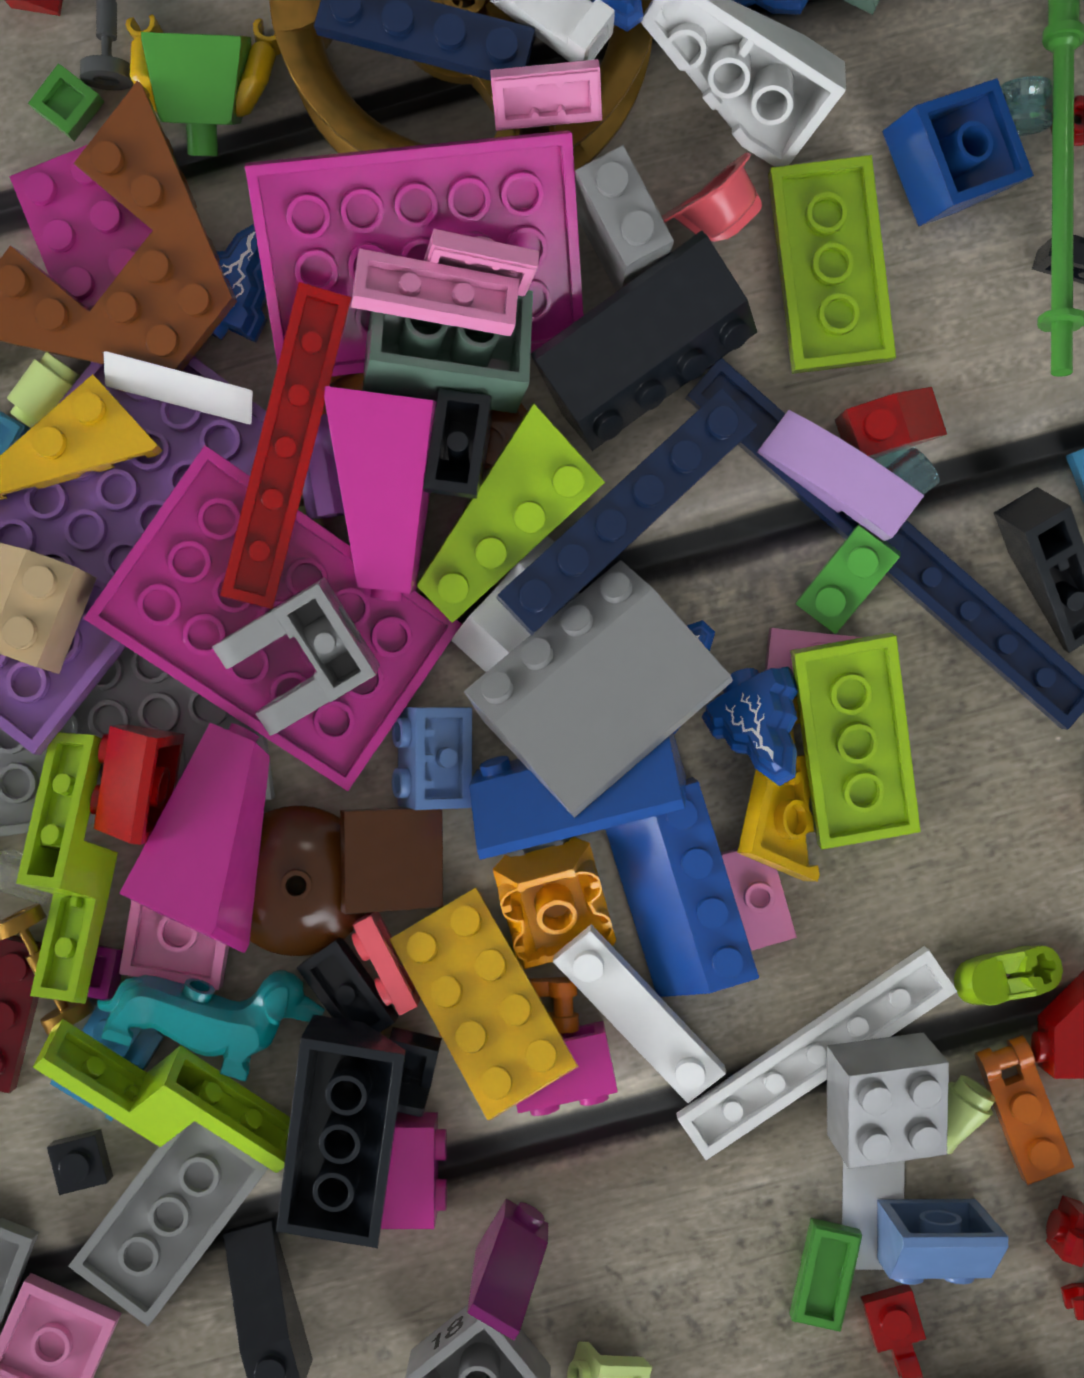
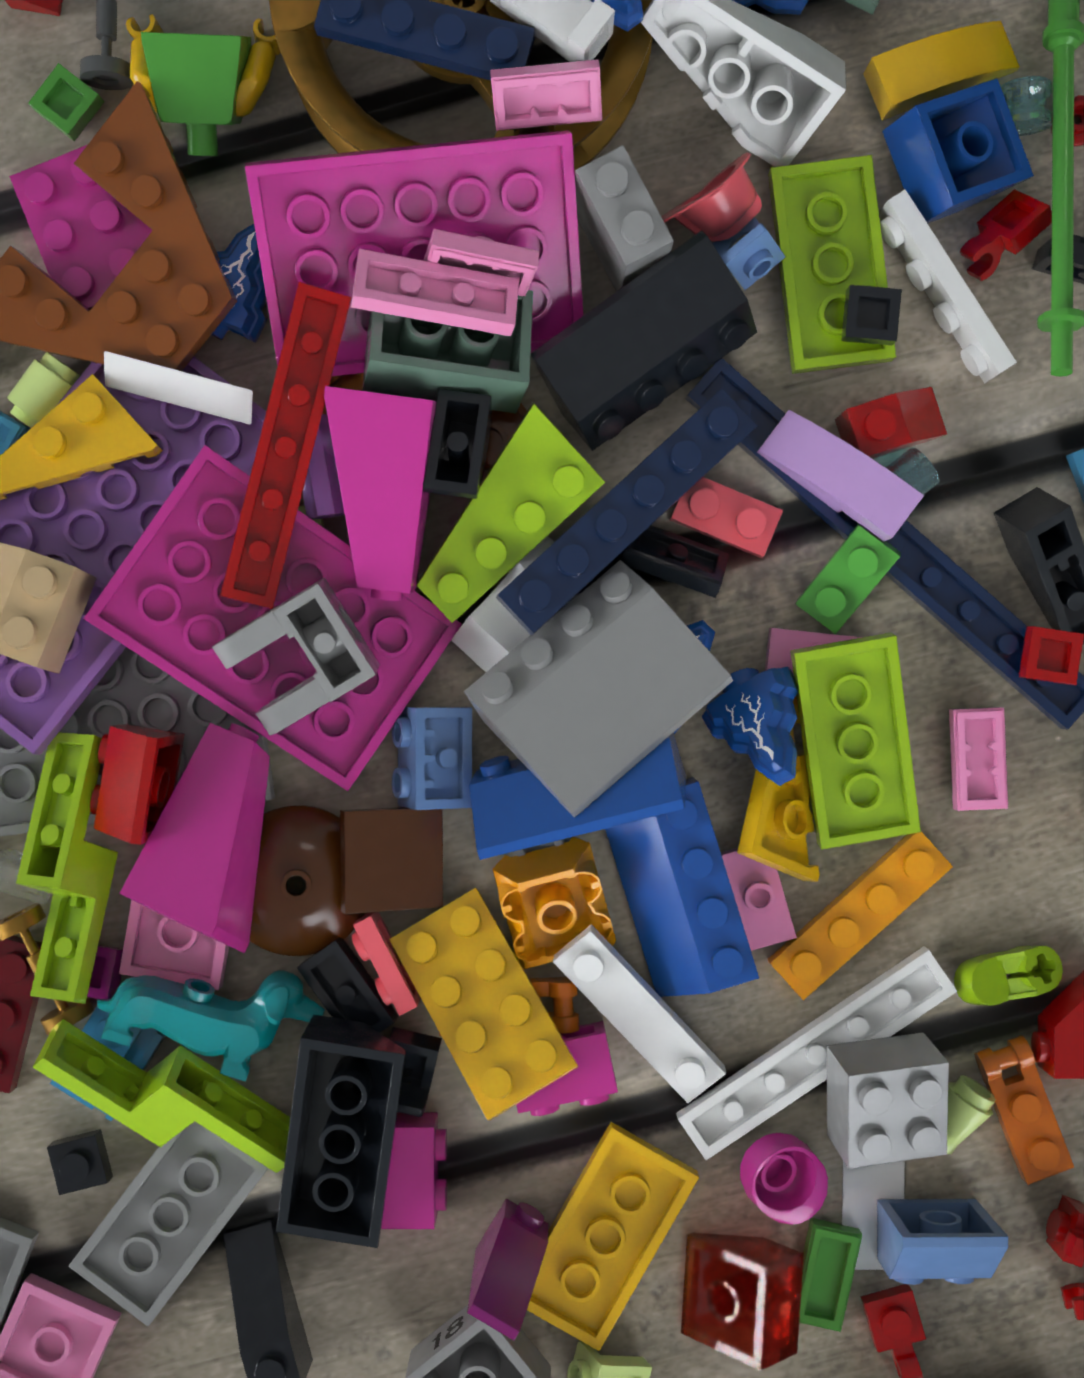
(608, 1234): none -> yellow plate
(677, 560): none -> black plate
(728, 516): none -> coral plate
(742, 1297): none -> clear red slope
(750, 256): none -> medium blue bracket
(784, 1178): none -> dark pink hat
(859, 913): none -> light orange plate
(871, 315): none -> black plate
(935, 273): none -> white plate
(939, 66): none -> yellow slope
(978, 758): none -> bright pink plate
(1005, 227): none -> red plate
(1051, 655): none -> red plate

